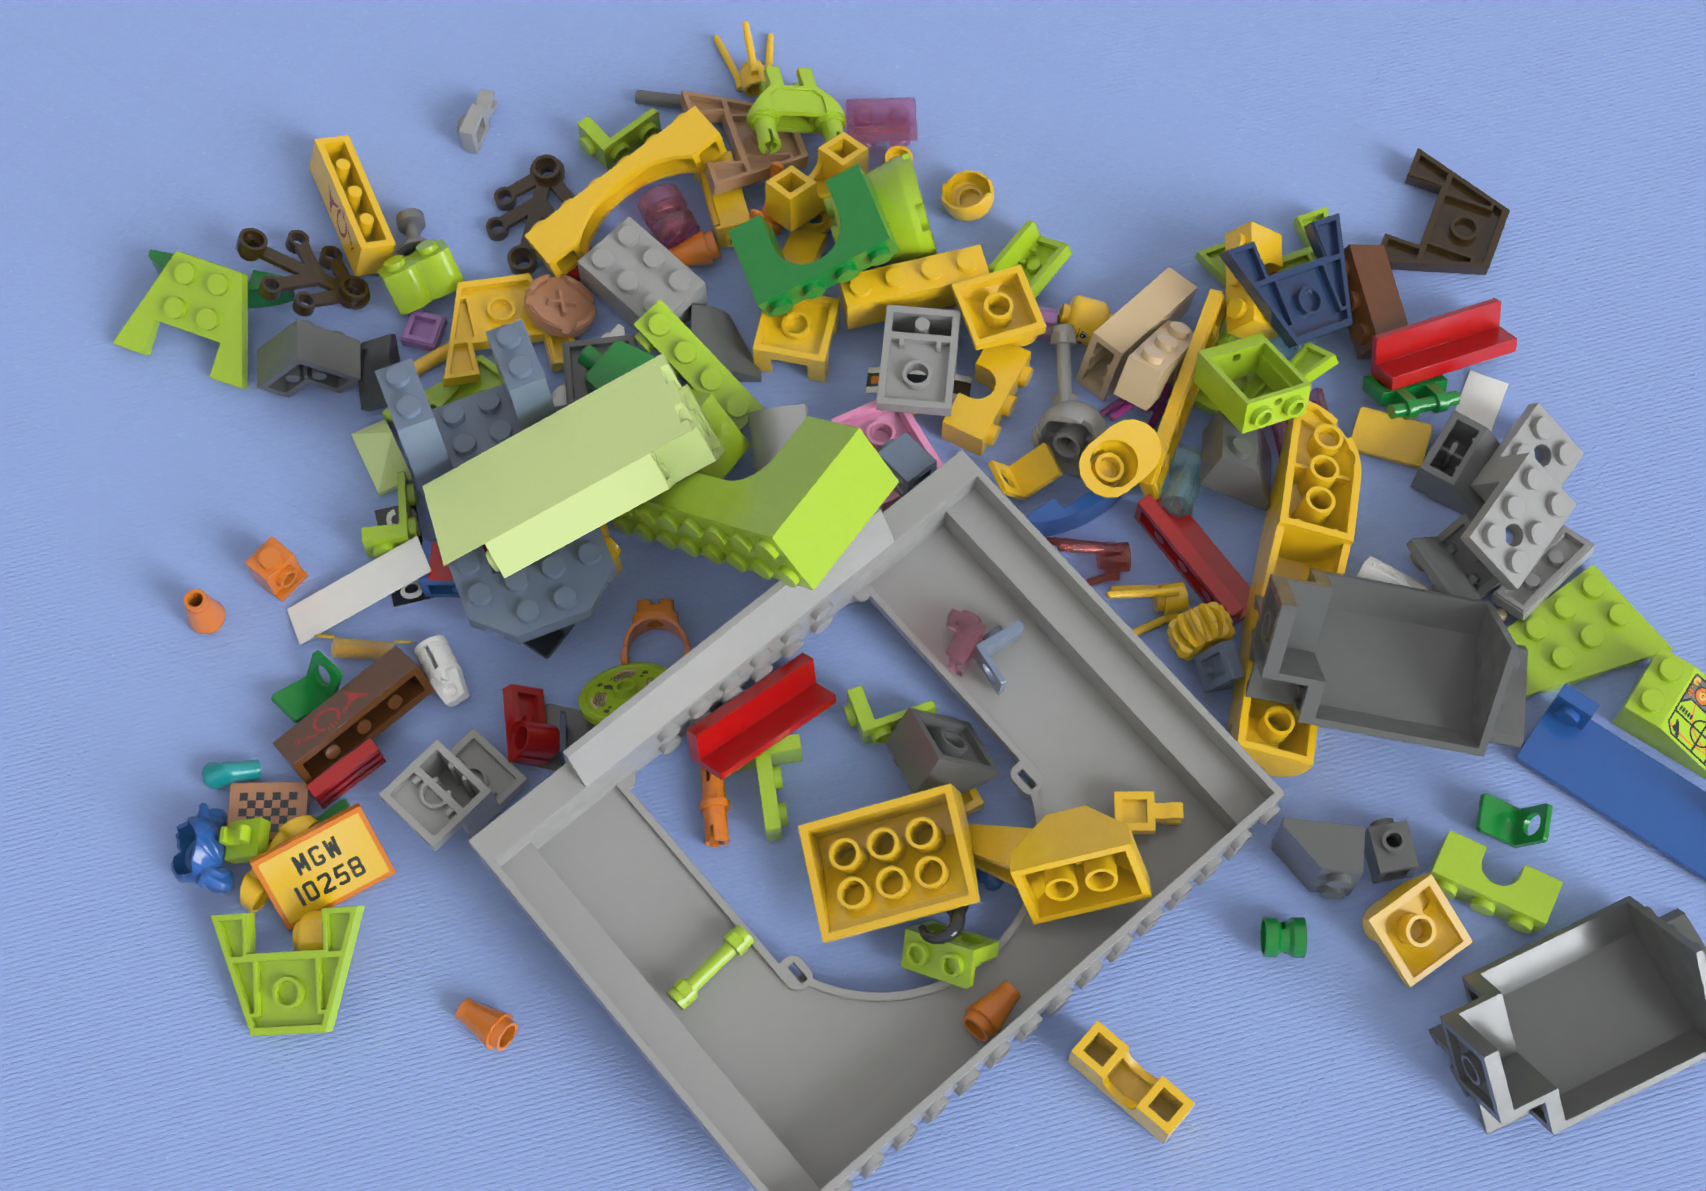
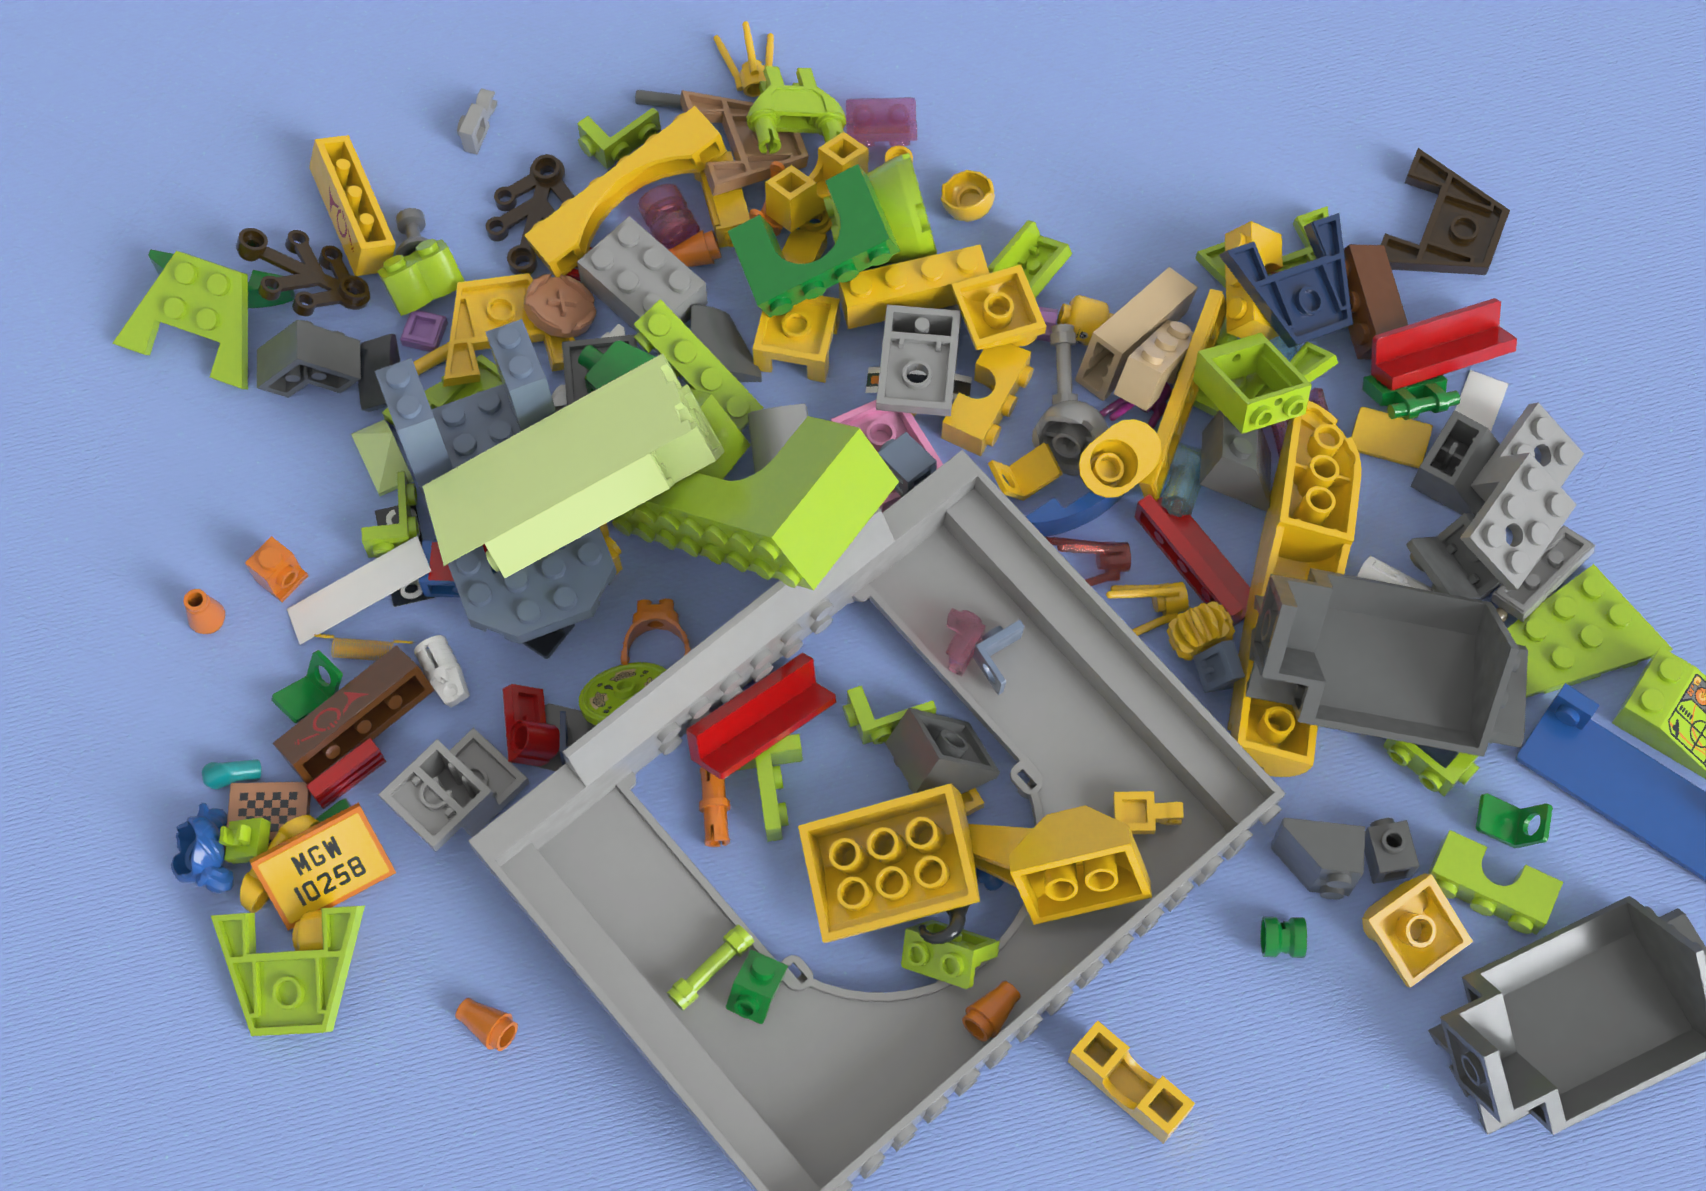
(756, 986): none -> green bracket
(1429, 771): none -> lime bracket

